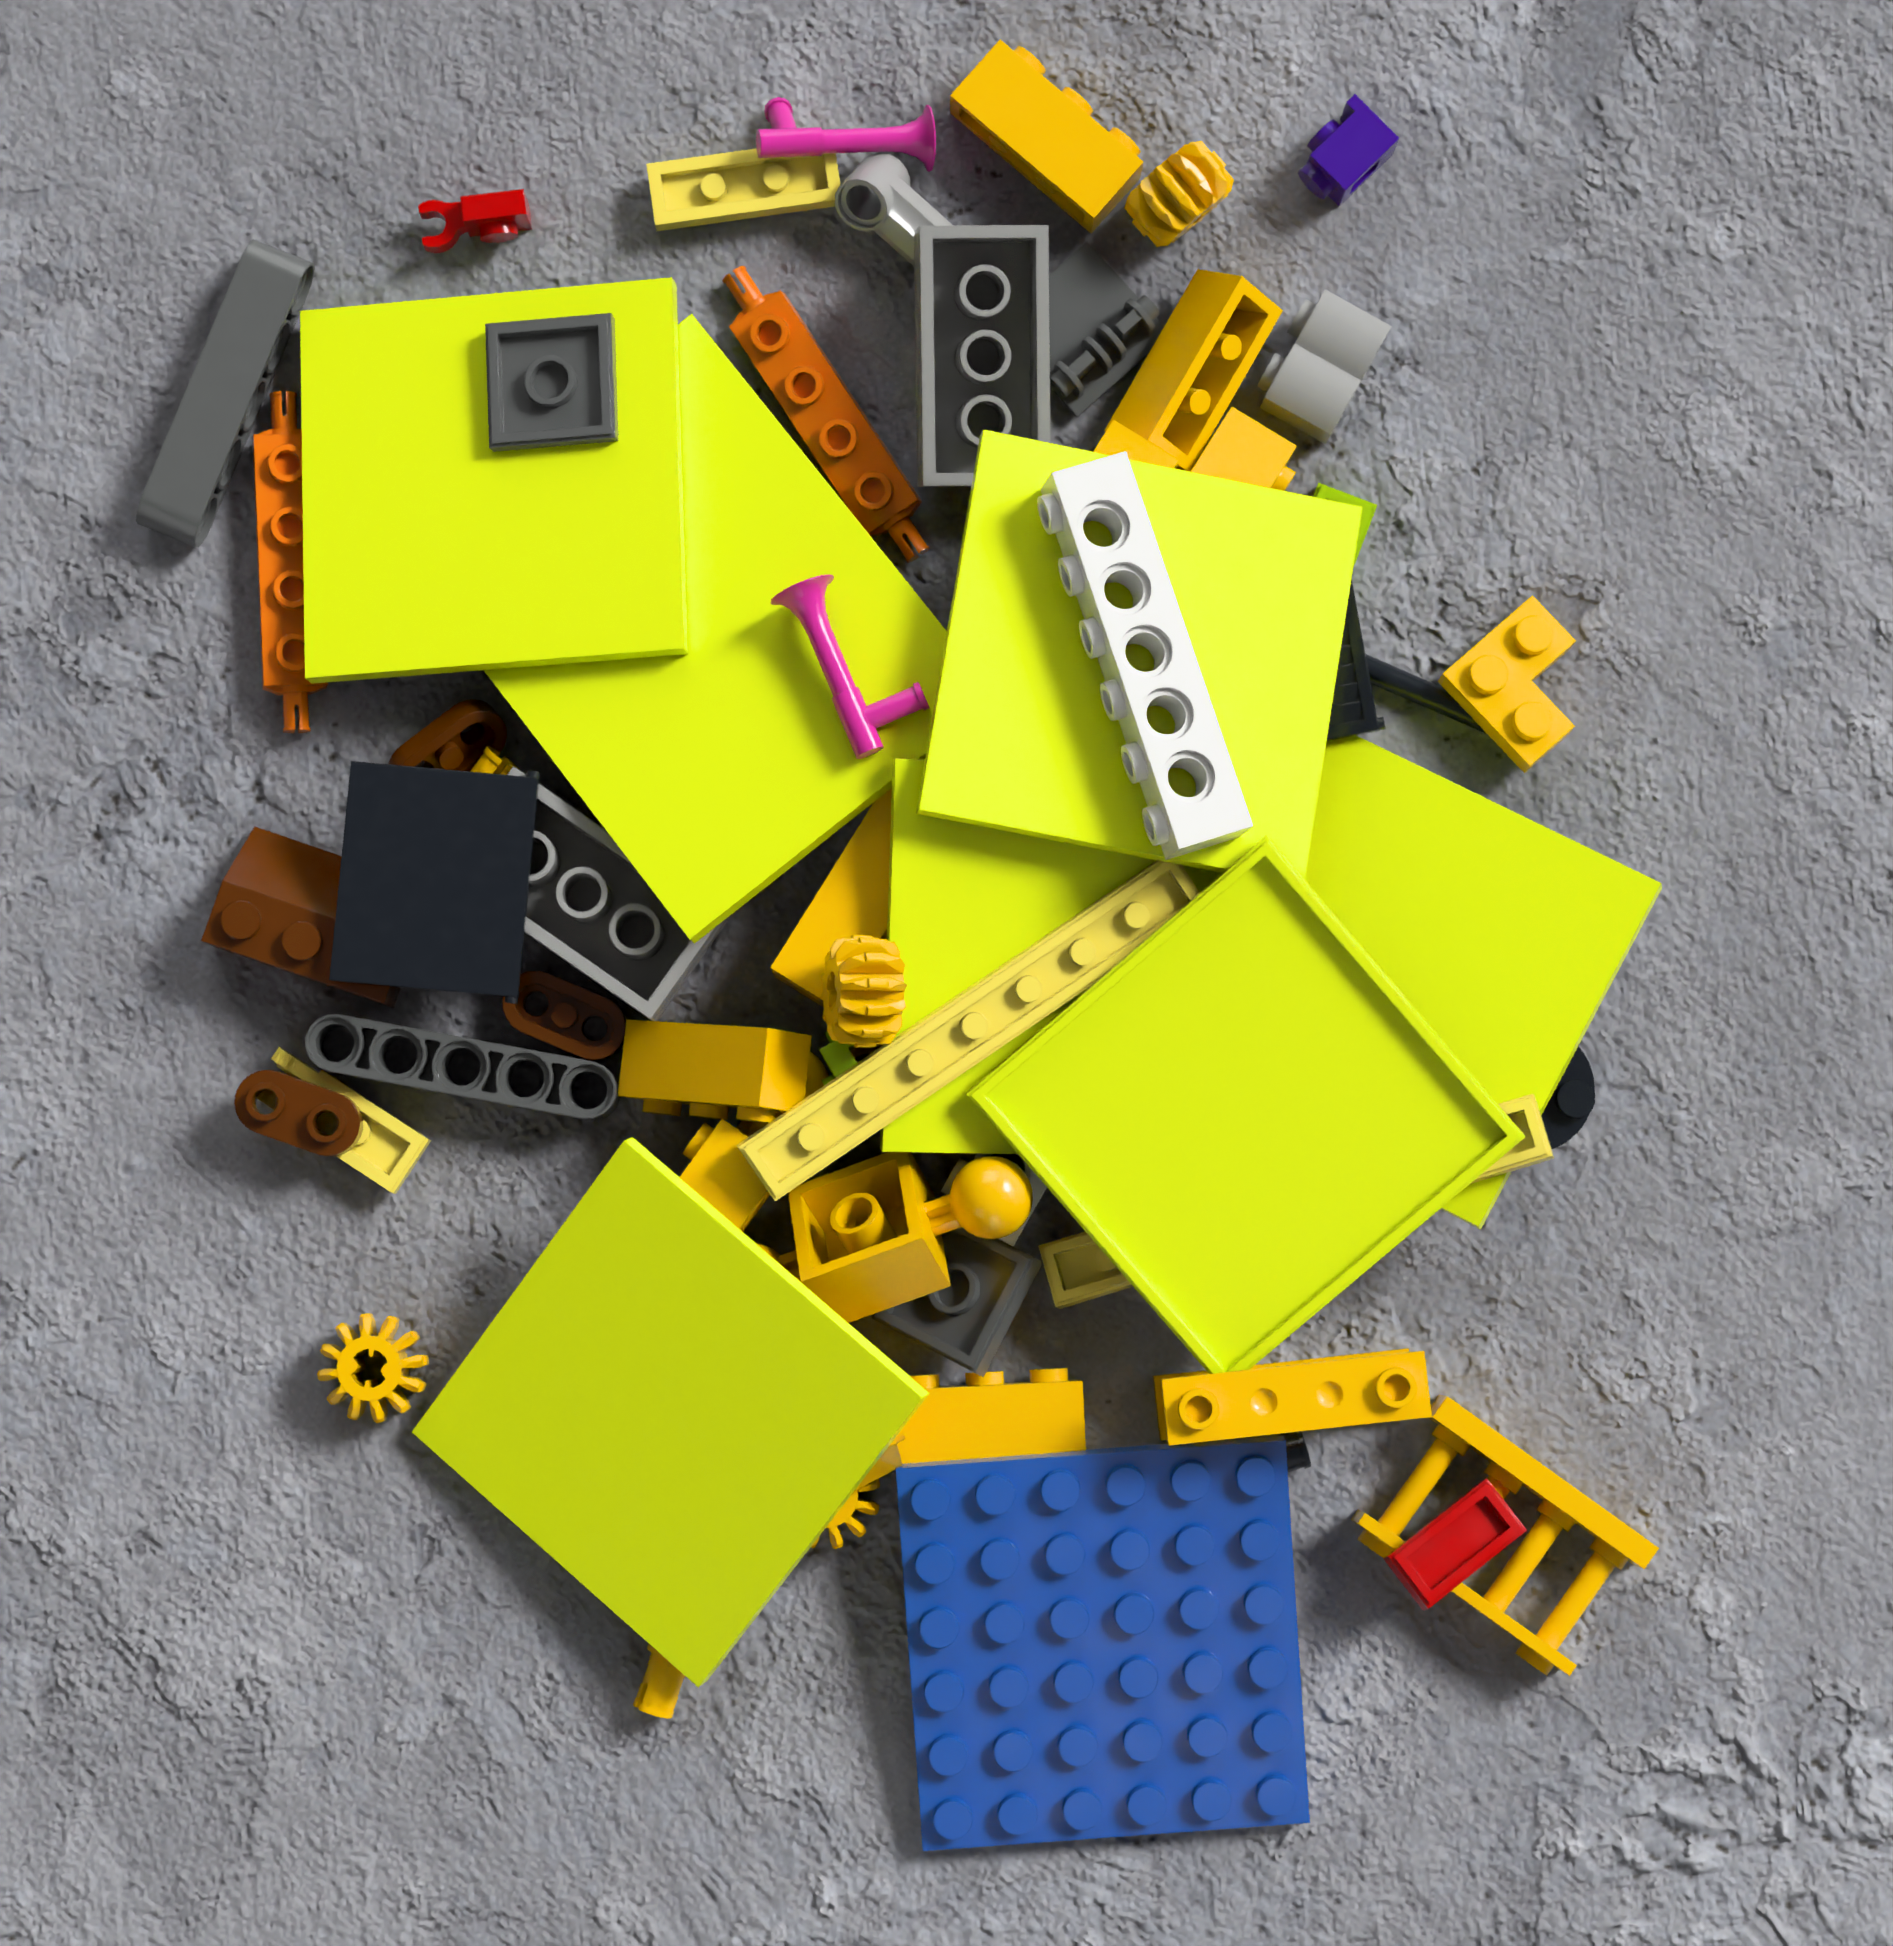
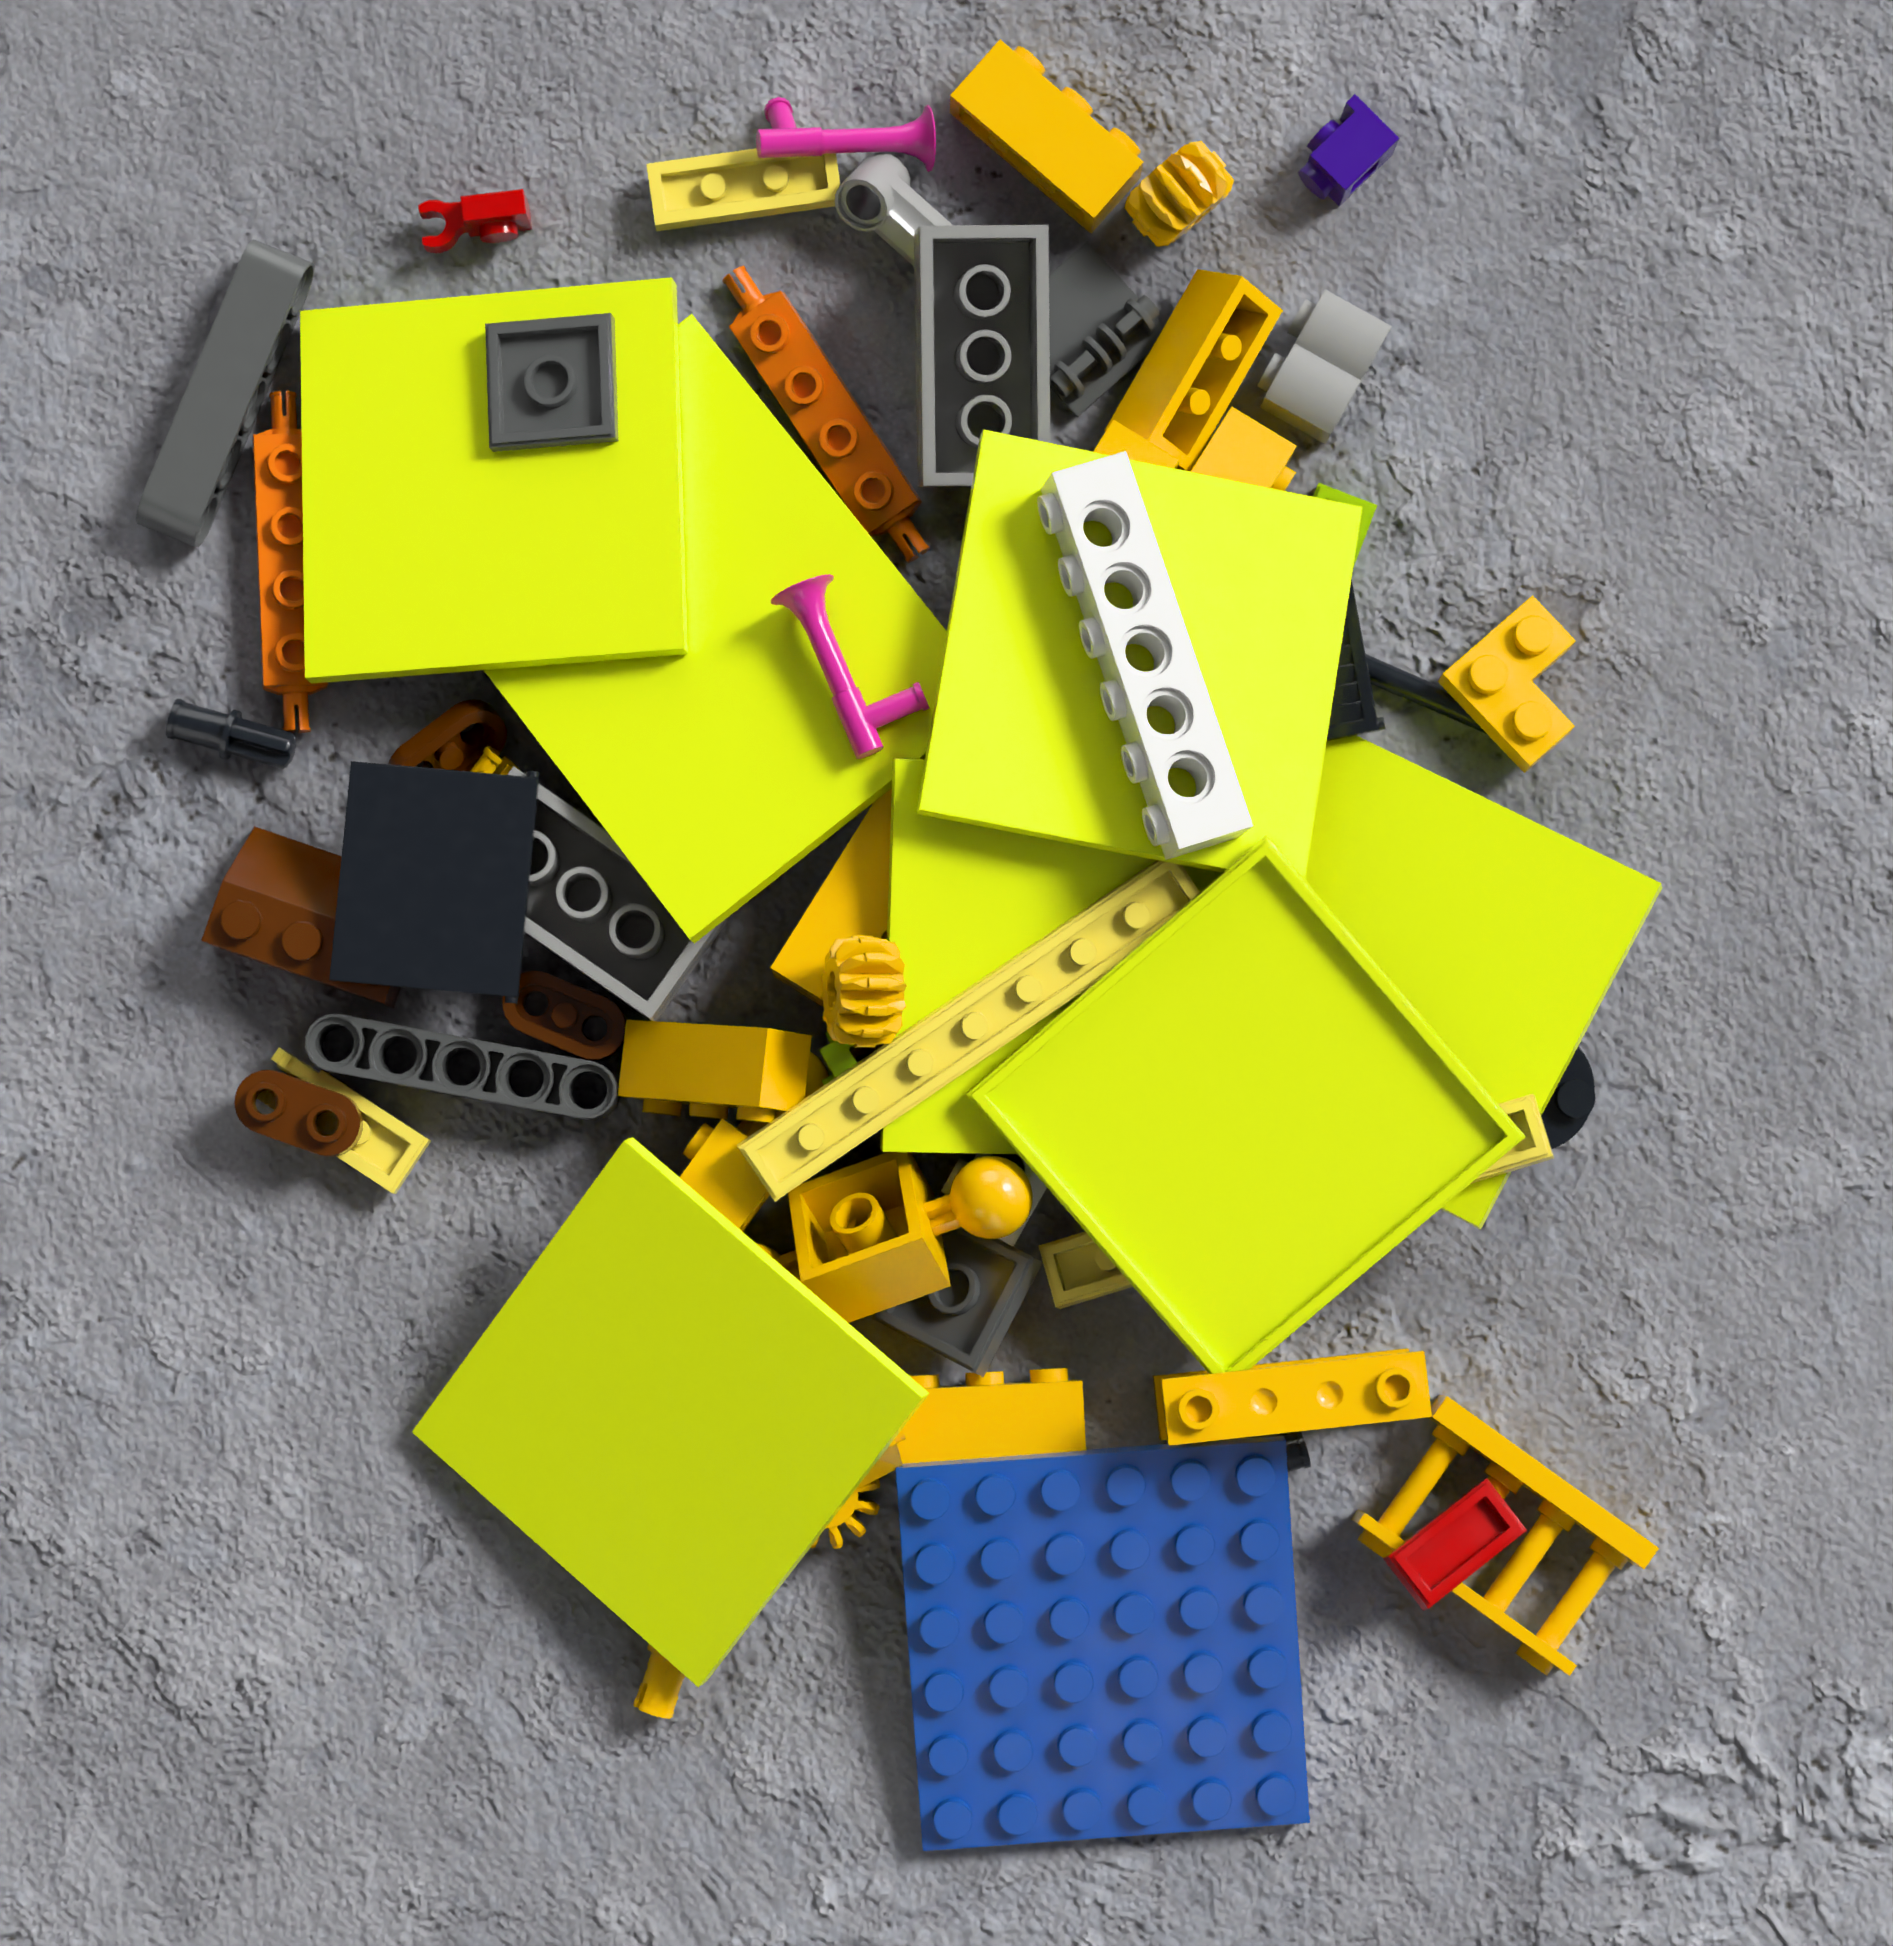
(230, 734): none -> black axle
(394, 1371): yellow gear -> none

